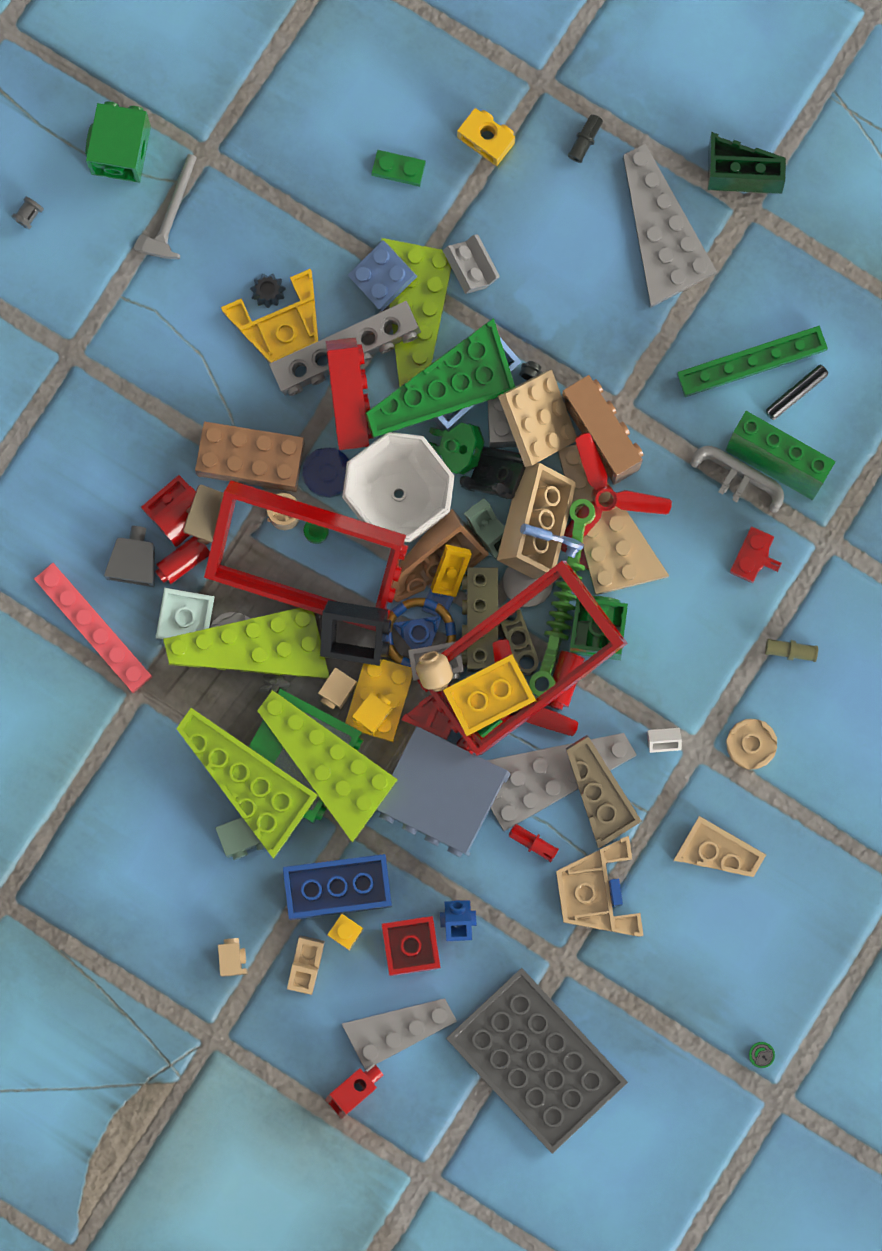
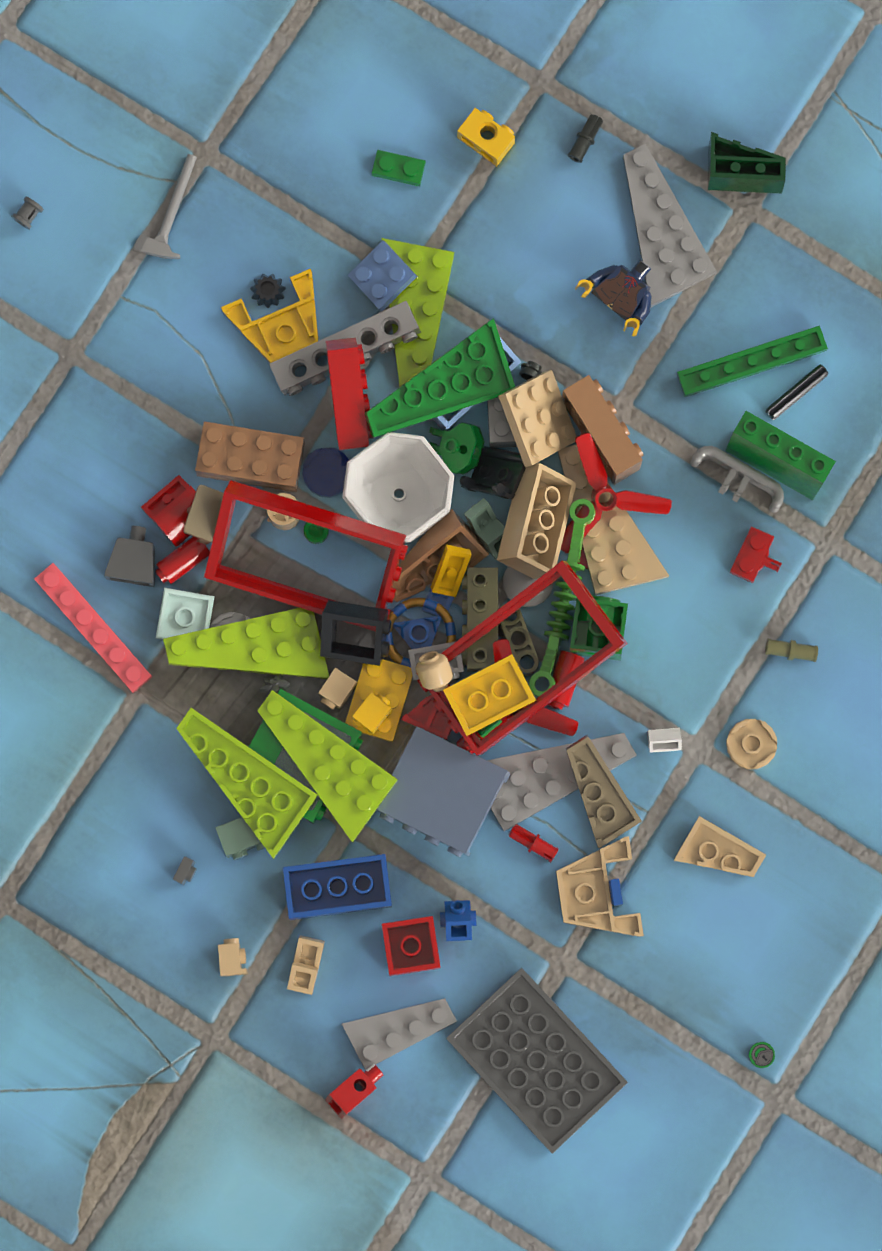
(118, 142): green brick -> none
(185, 871): none -> dark grey plate
(345, 932): yellow brick -> none
(471, 264): light grey bracket -> none
(572, 544): medium blue piece -> none
(622, 292): none -> torso

